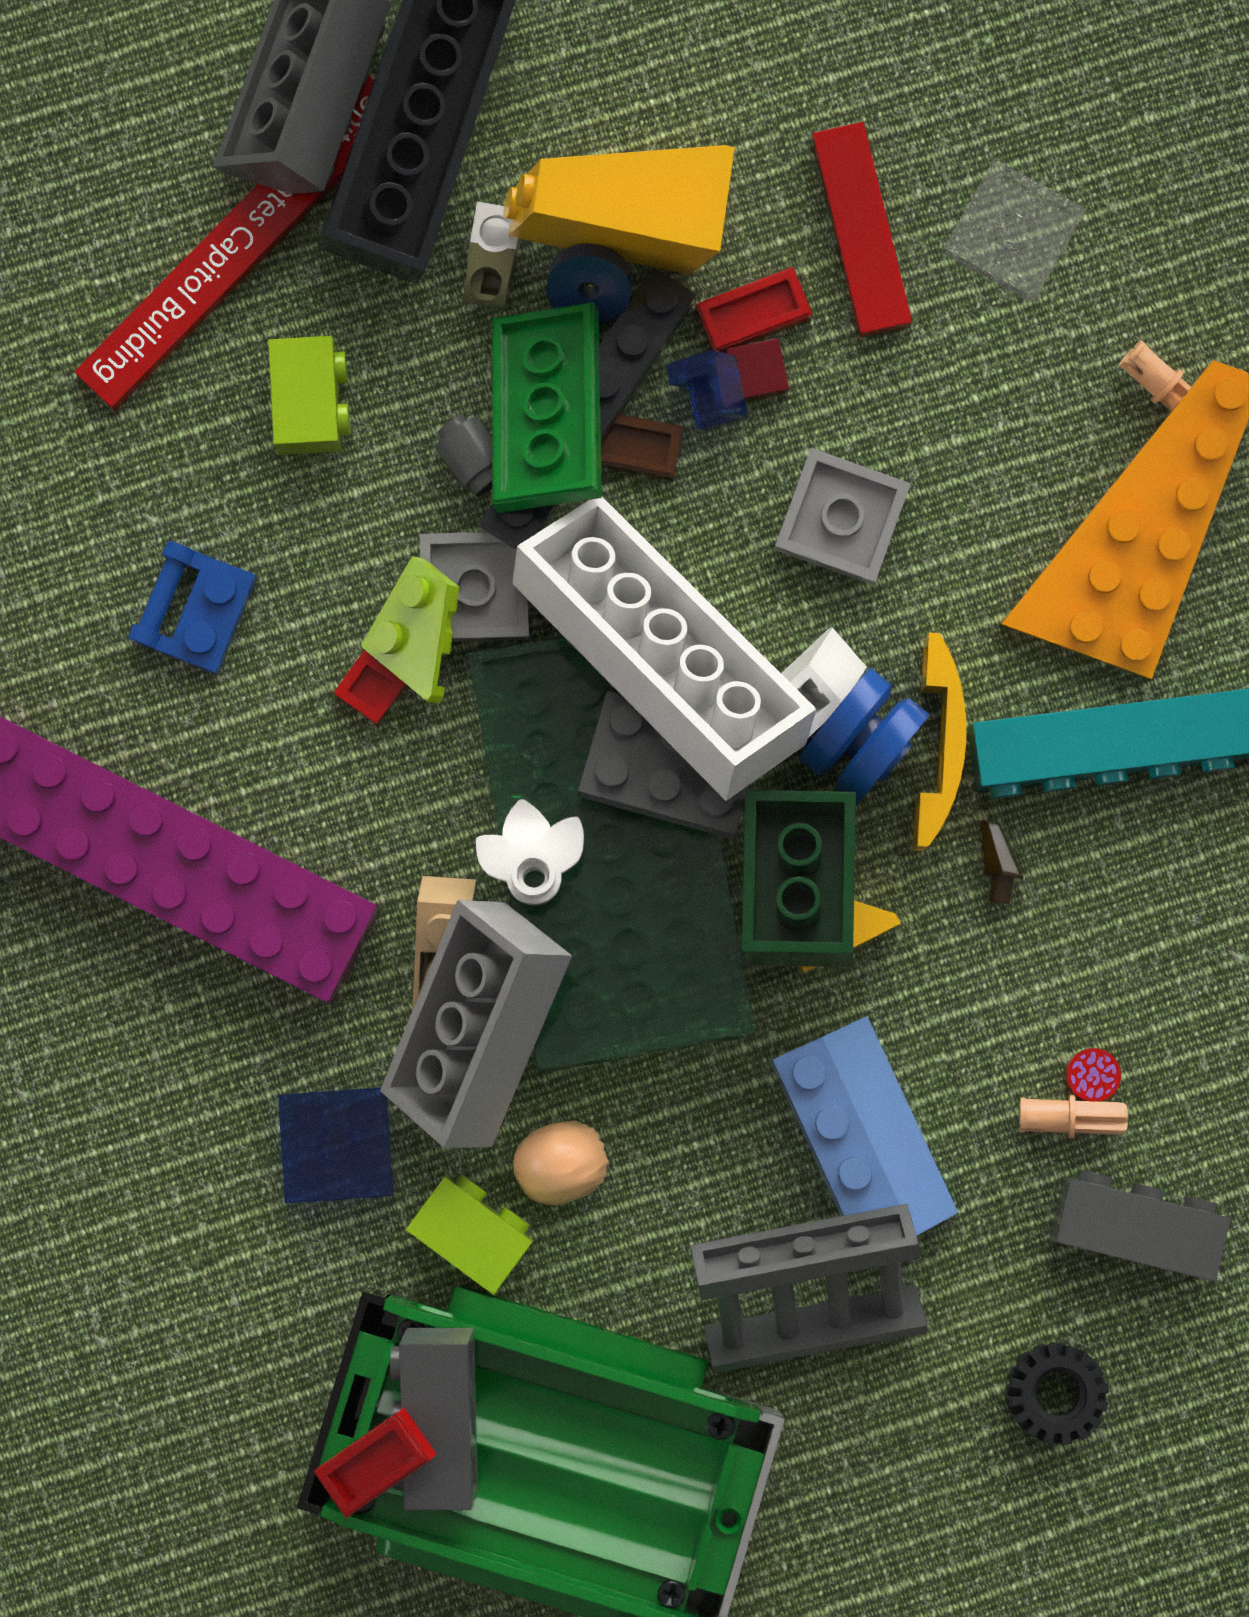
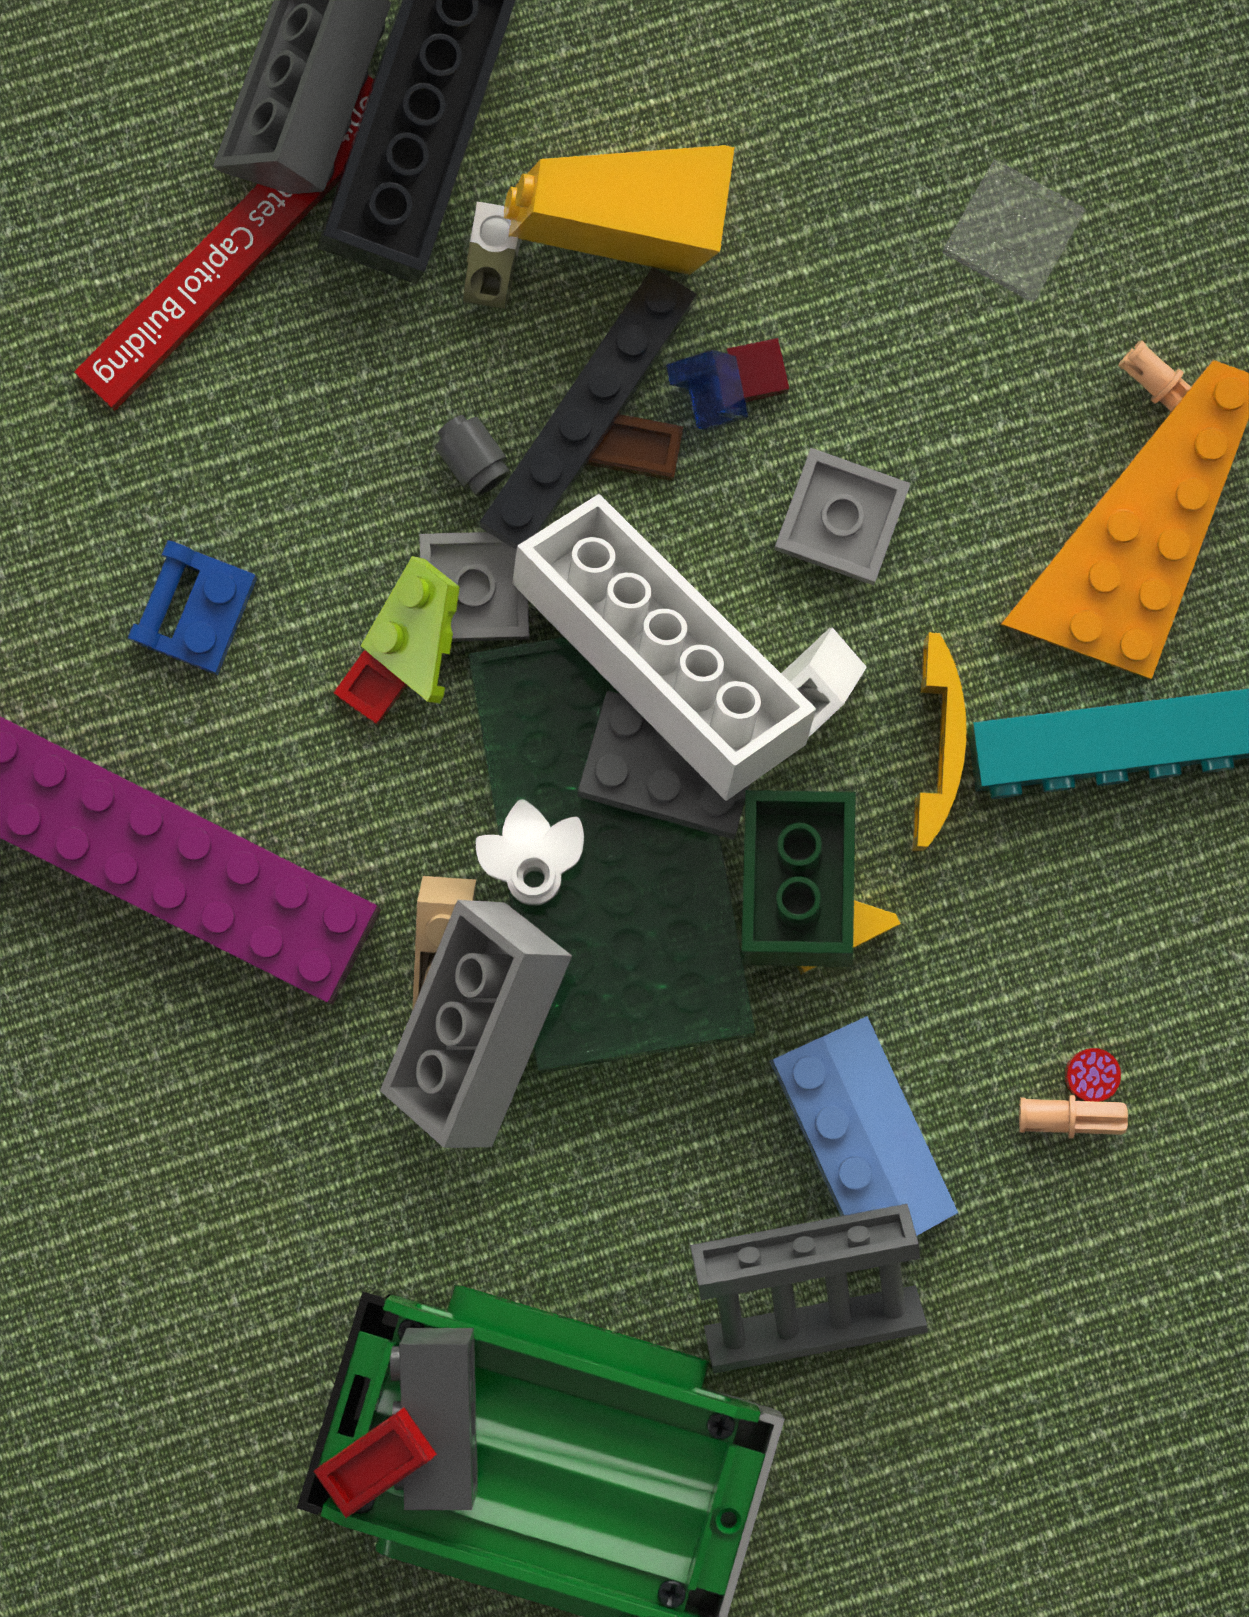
(307, 395): lime brick -> none
(335, 1145): clear blue plate -> none
(470, 1232): lime brick -> none
(546, 408): green tile -> none
(560, 1163): light nougat hair -> none
(594, 265): dark blue piece -> none
(753, 311): red tile -> none
(861, 229): red tile -> none
(863, 736): blue wheel -> none
(999, 863): dark brown bar -> none
(1090, 1397): black tyre -> none
(1140, 1226): dark grey brick -> none

